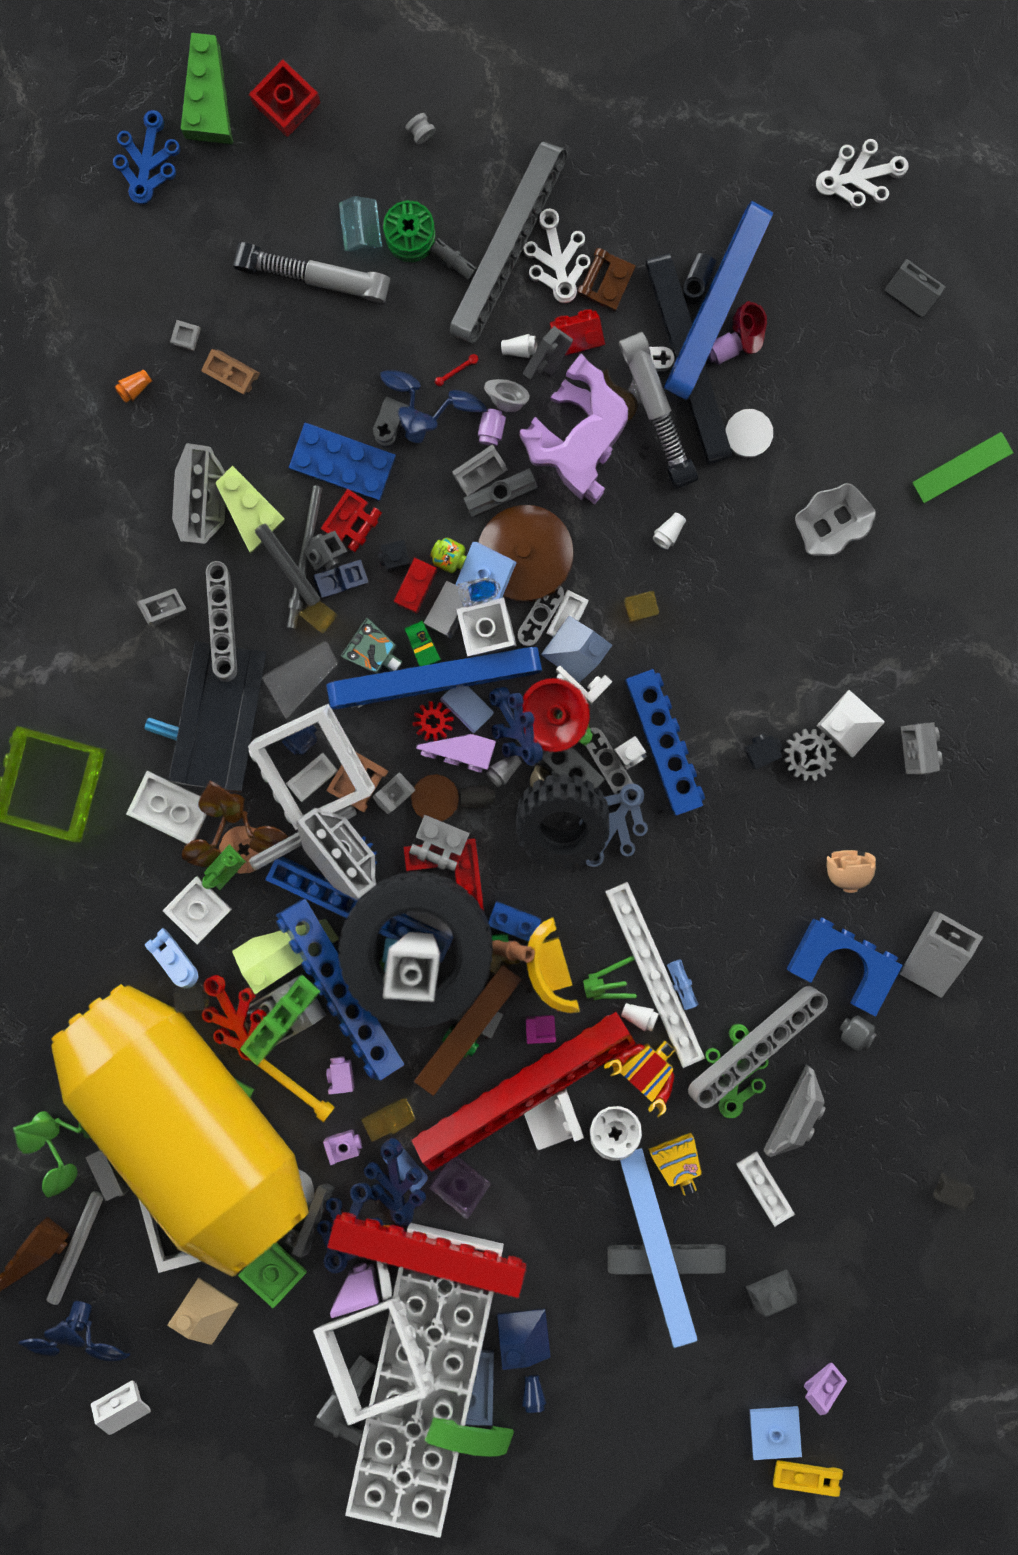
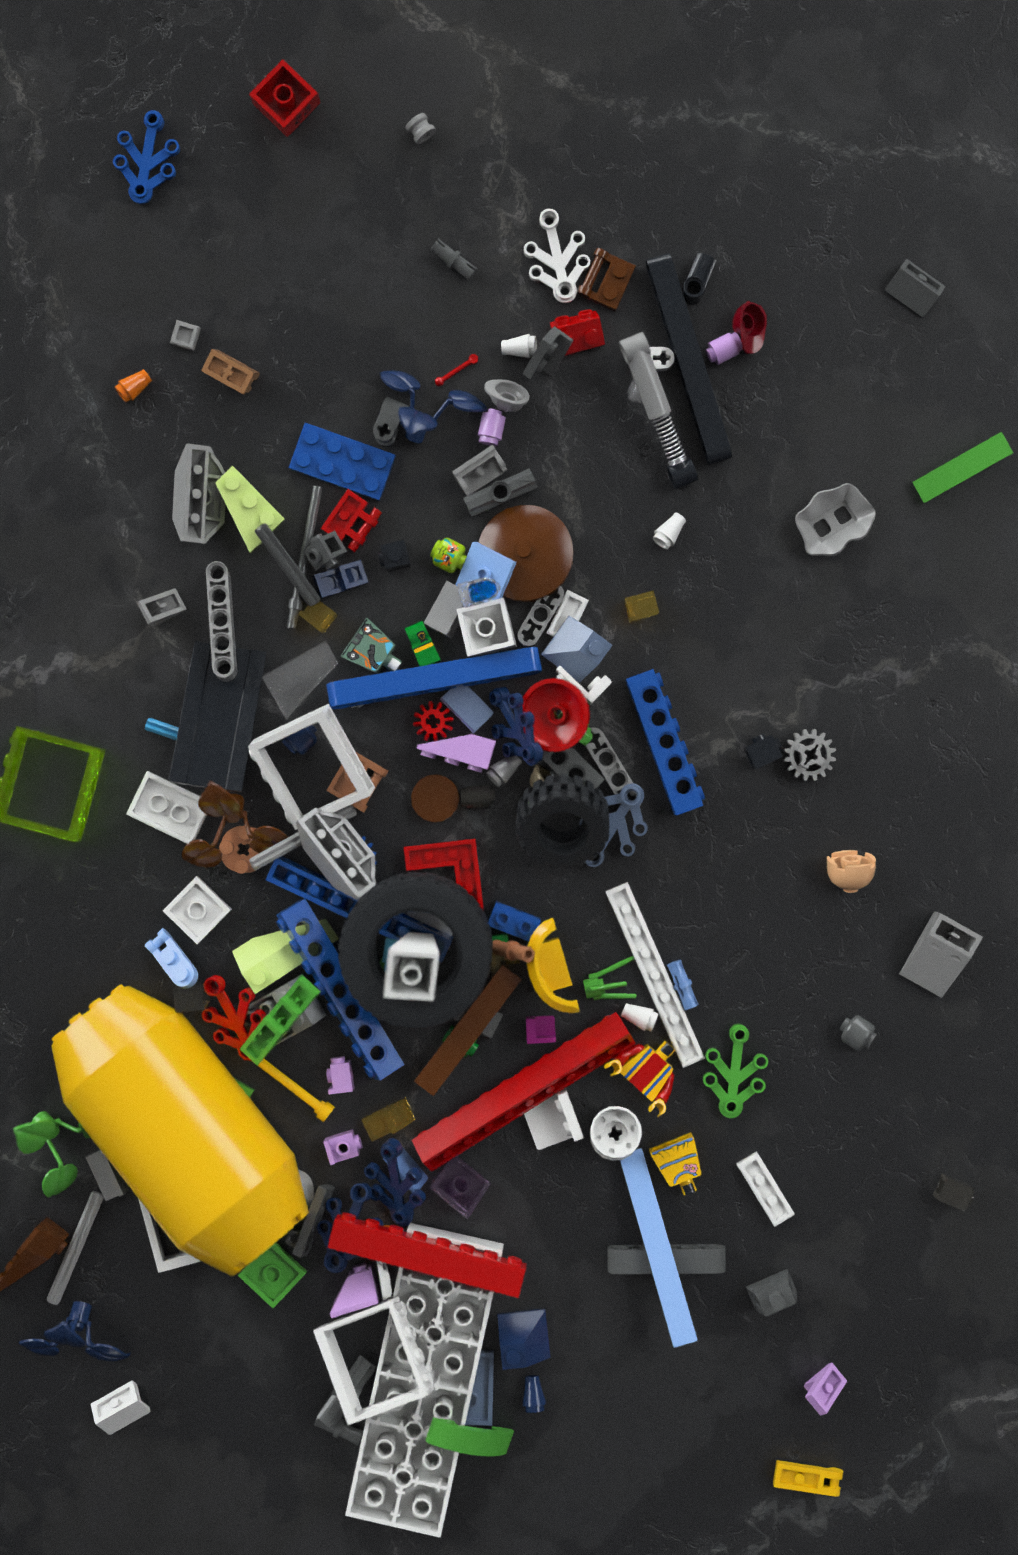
(203, 1313): tan slope -> none
(205, 97): bright green wedge -> none
(222, 868): bright green hinge -> none
(312, 777): white tile -> none
(360, 223): clear light blue panel -> none
(367, 285): piece -> none
(393, 793): light grey bracket -> none
(409, 245): green wheel -> none
(415, 585): red brick -> none
(442, 835): light grey plate -> none
(508, 242): dark grey beam -> none
(591, 440): lavender piece -> none
(630, 752): white brick -> none
(718, 300): blue beam -> none
(746, 1047): light grey beam -> none
(749, 433): white tile -> none
(775, 1433): light blue plate -> none
(798, 1115): light grey wedge -> none
(850, 723): white slope -> none
(858, 175): white plant -> none
(879, 969): blue arch -> none
(921, 748): light grey slope -> none

